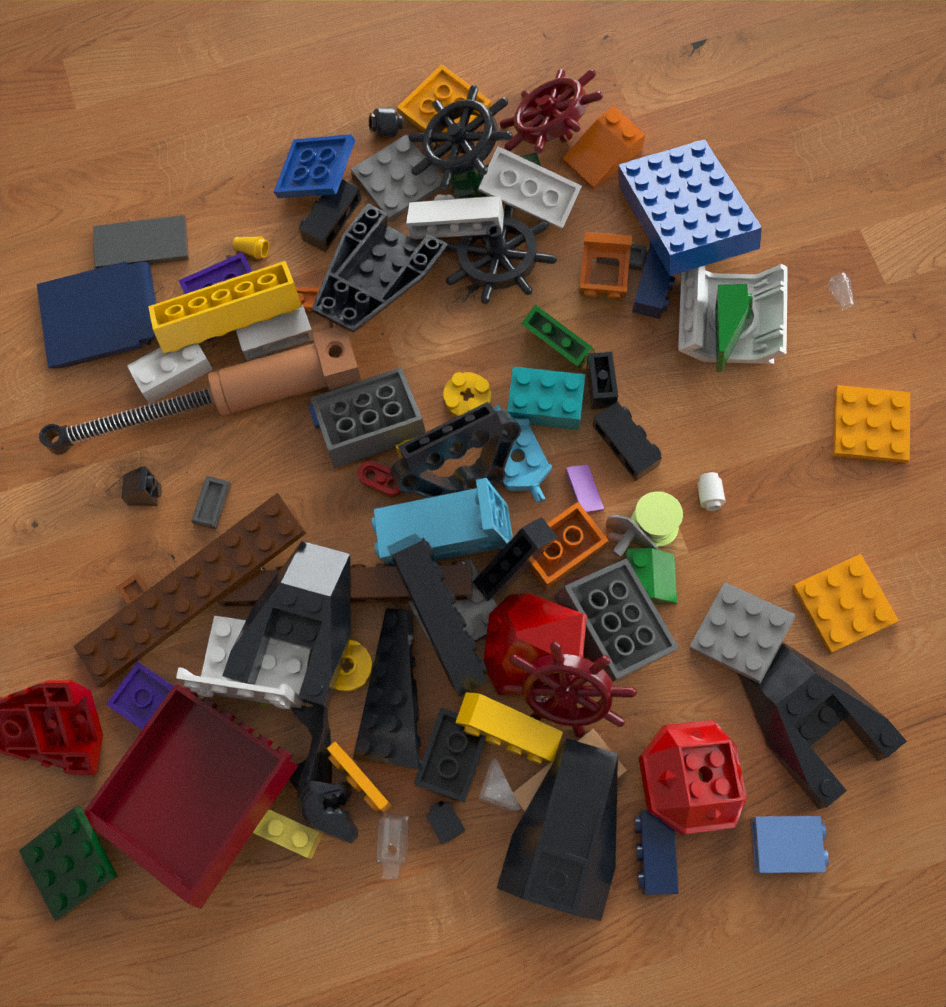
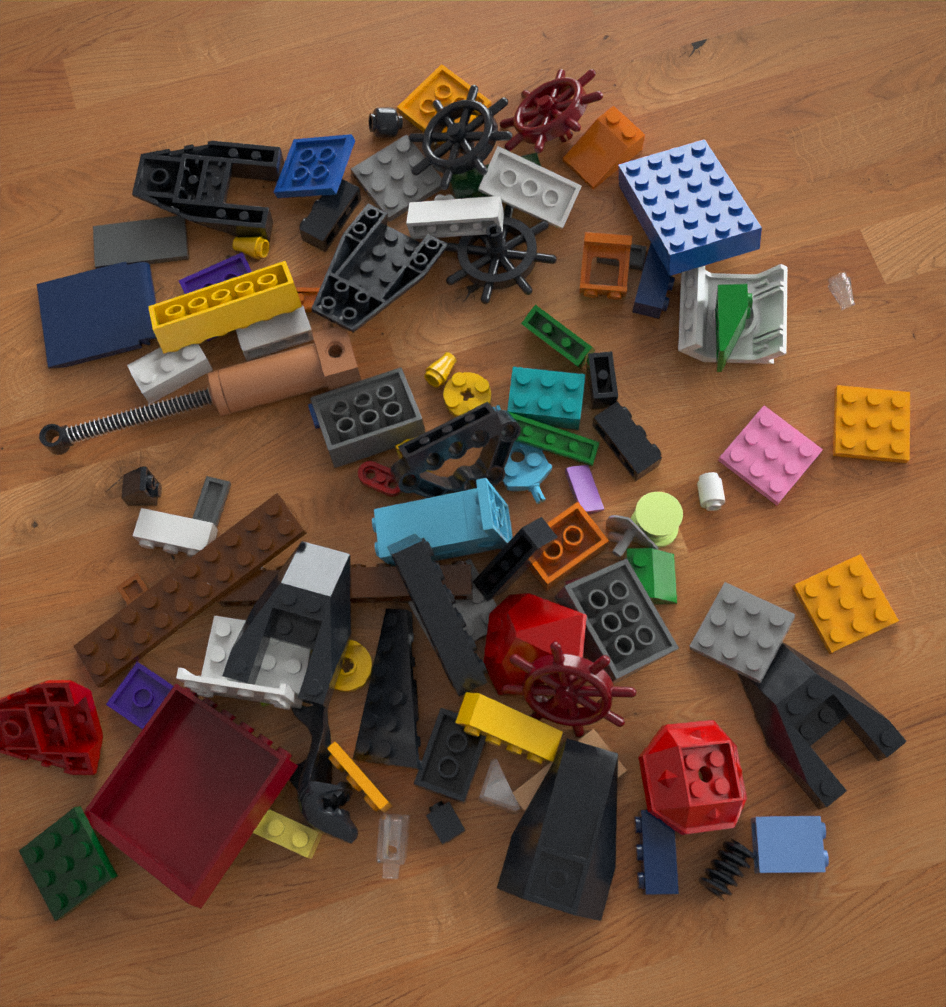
(173, 532): none -> white brick
(197, 183): none -> black wedge
(439, 371): none -> yellow cone
(556, 440): none -> green tile
(726, 868): none -> black piece
(770, 455): none -> bright pink plate

